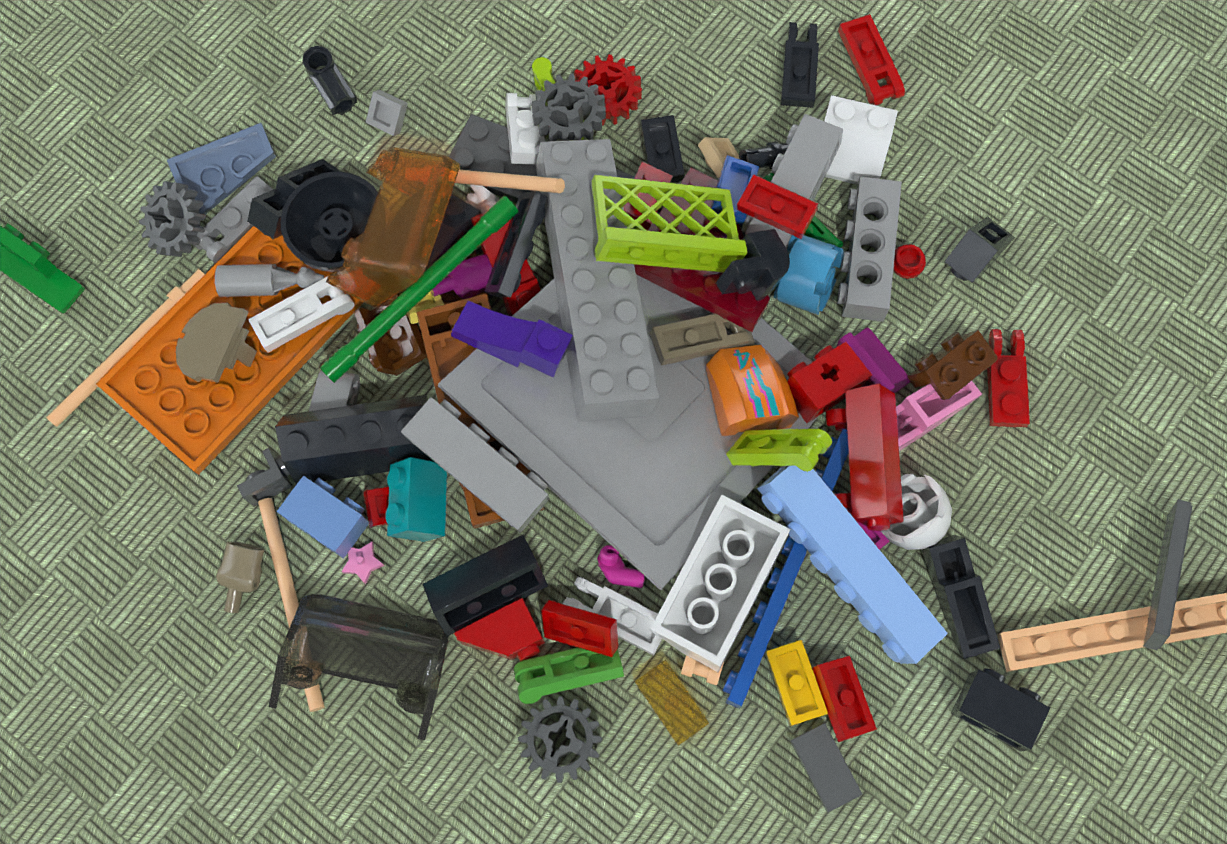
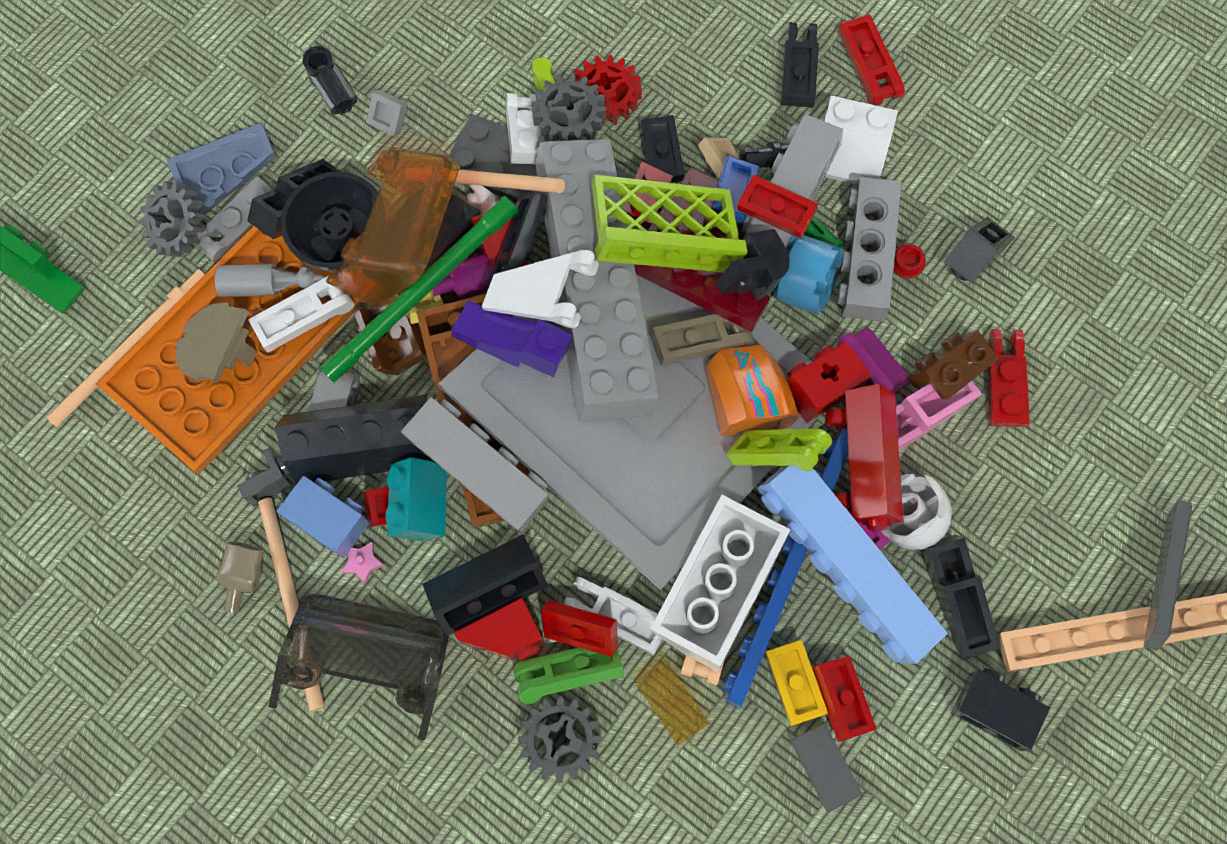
(537, 287): none -> white flag
(615, 569): dark pink arm -> none

